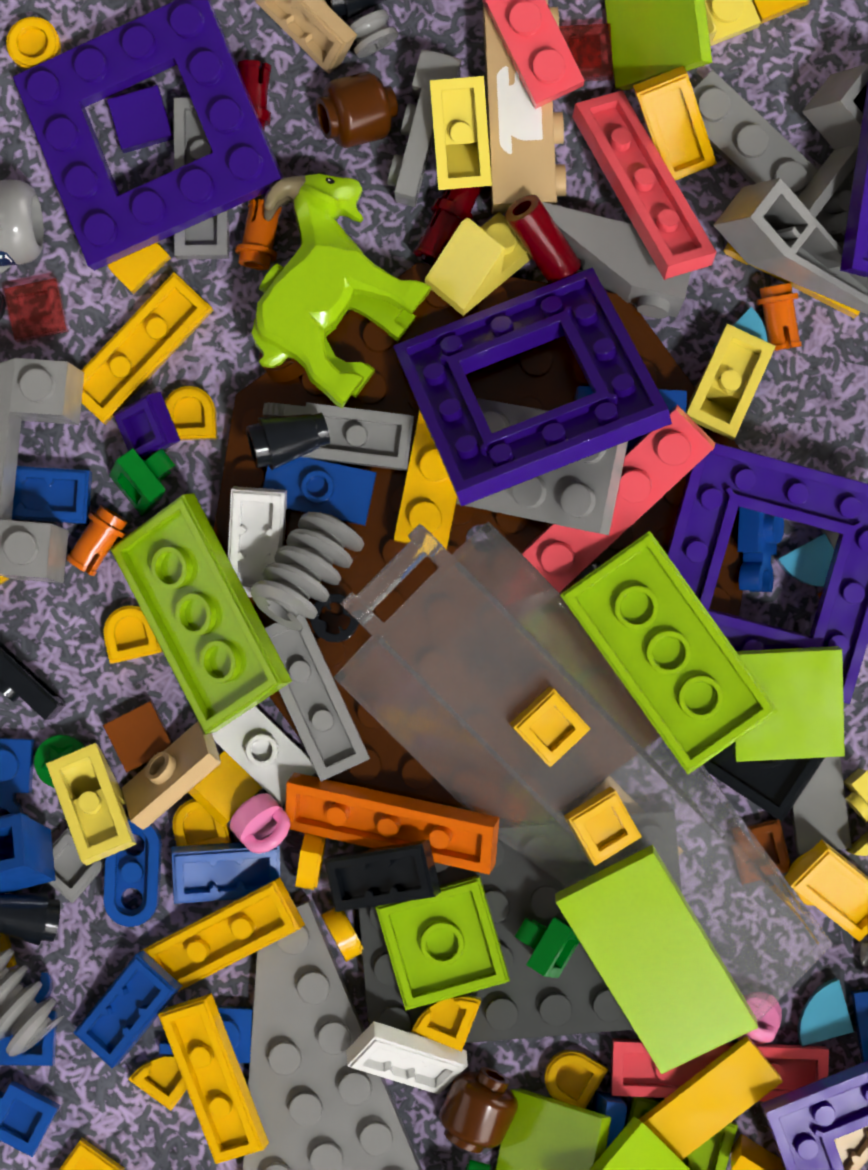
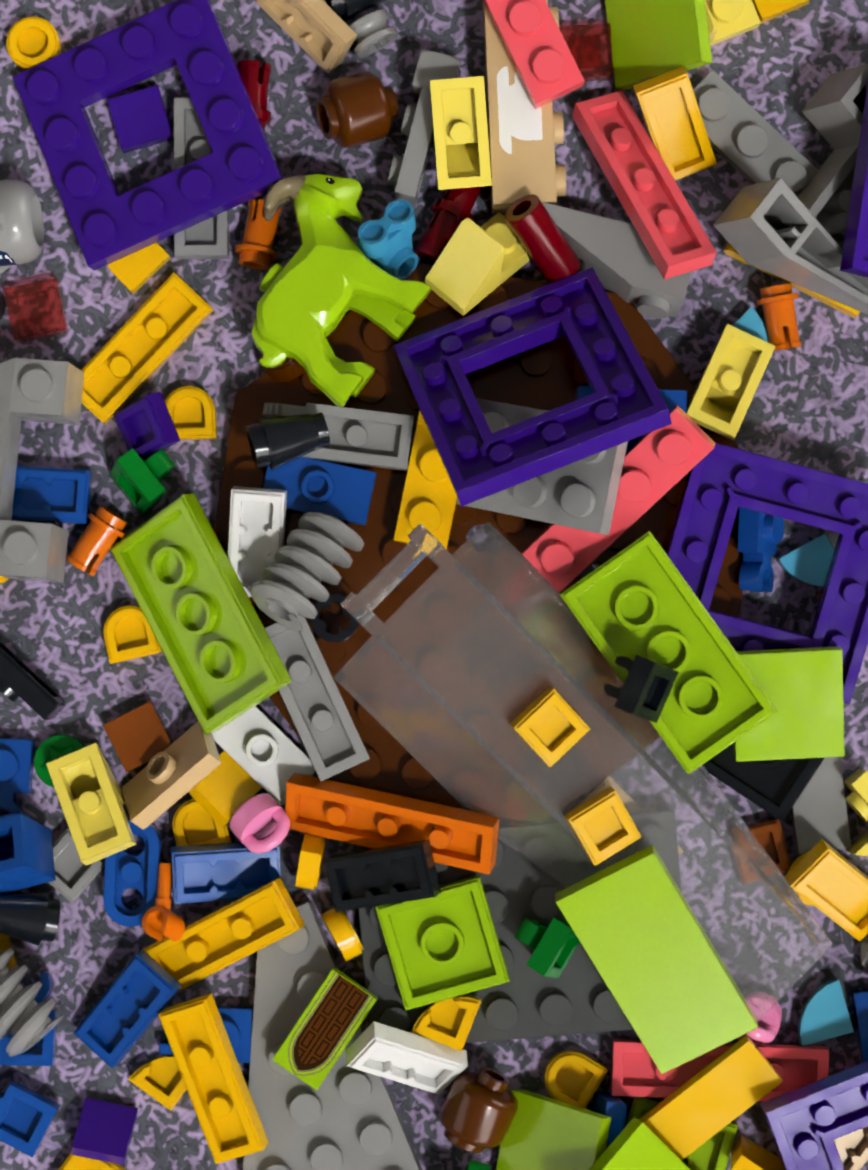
(104, 1131): none -> dark purple tile
(160, 919): none -> orange hand
(325, 1028): none -> tile
(389, 239): none -> dark azure plate
(644, 688): none -> black tile

